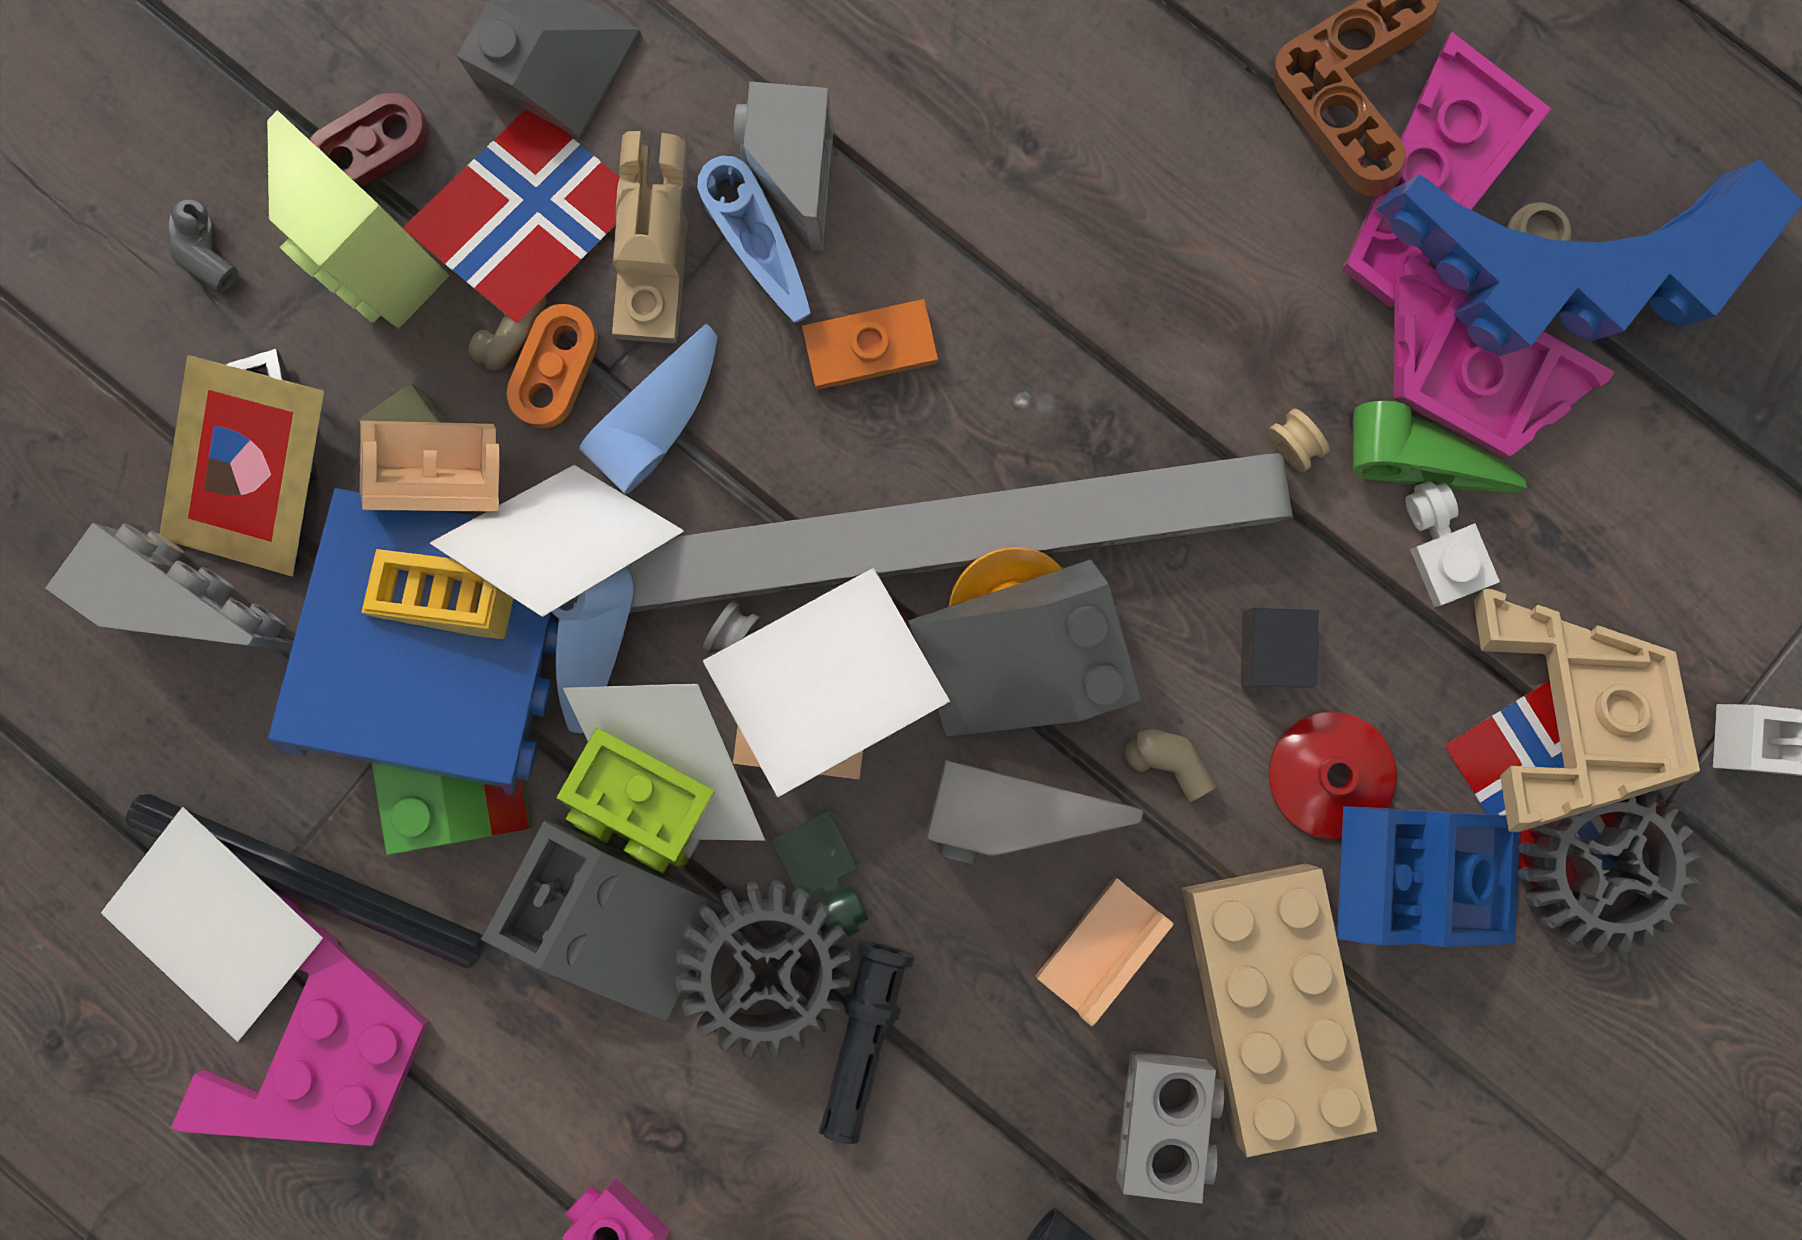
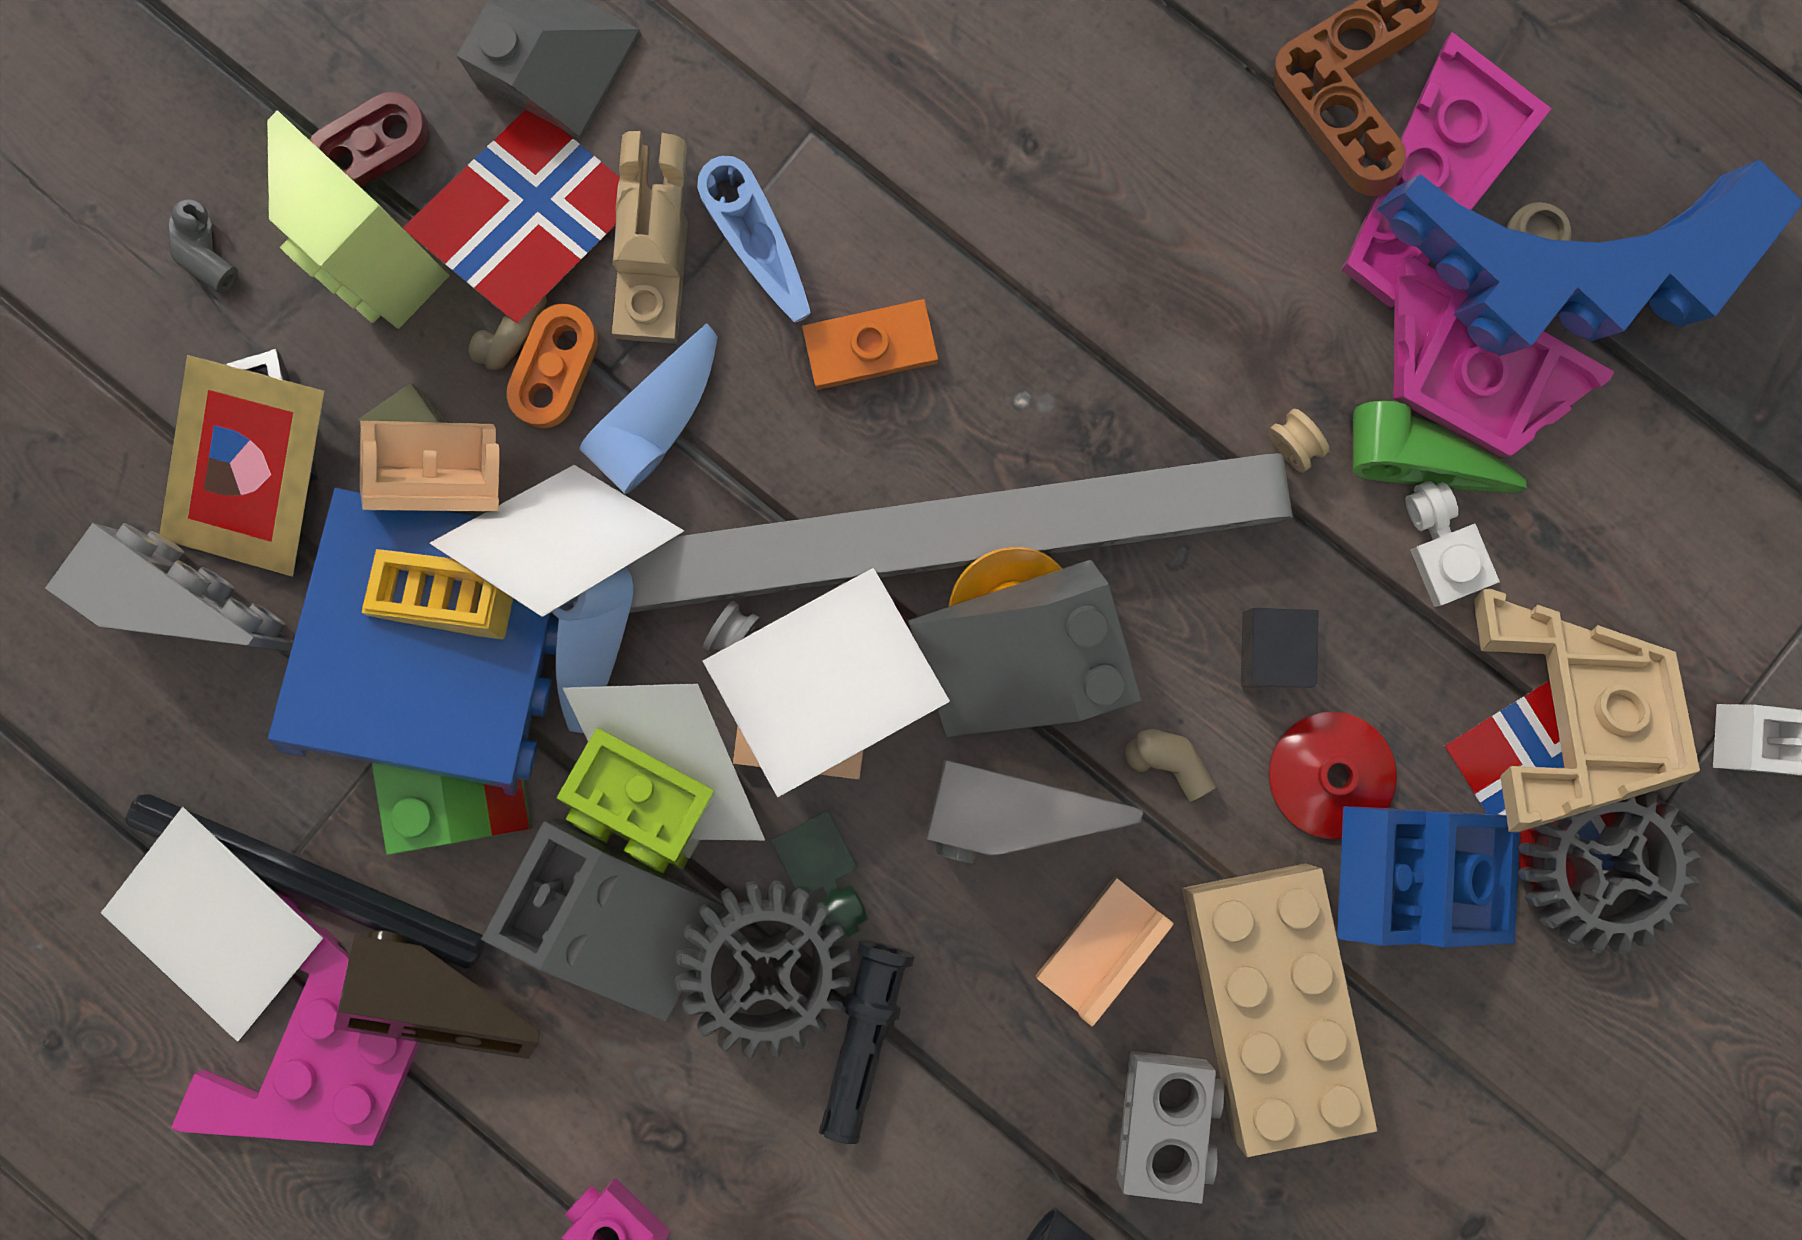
(417, 997): none -> dark brown slope
(788, 146): light grey slope -> none

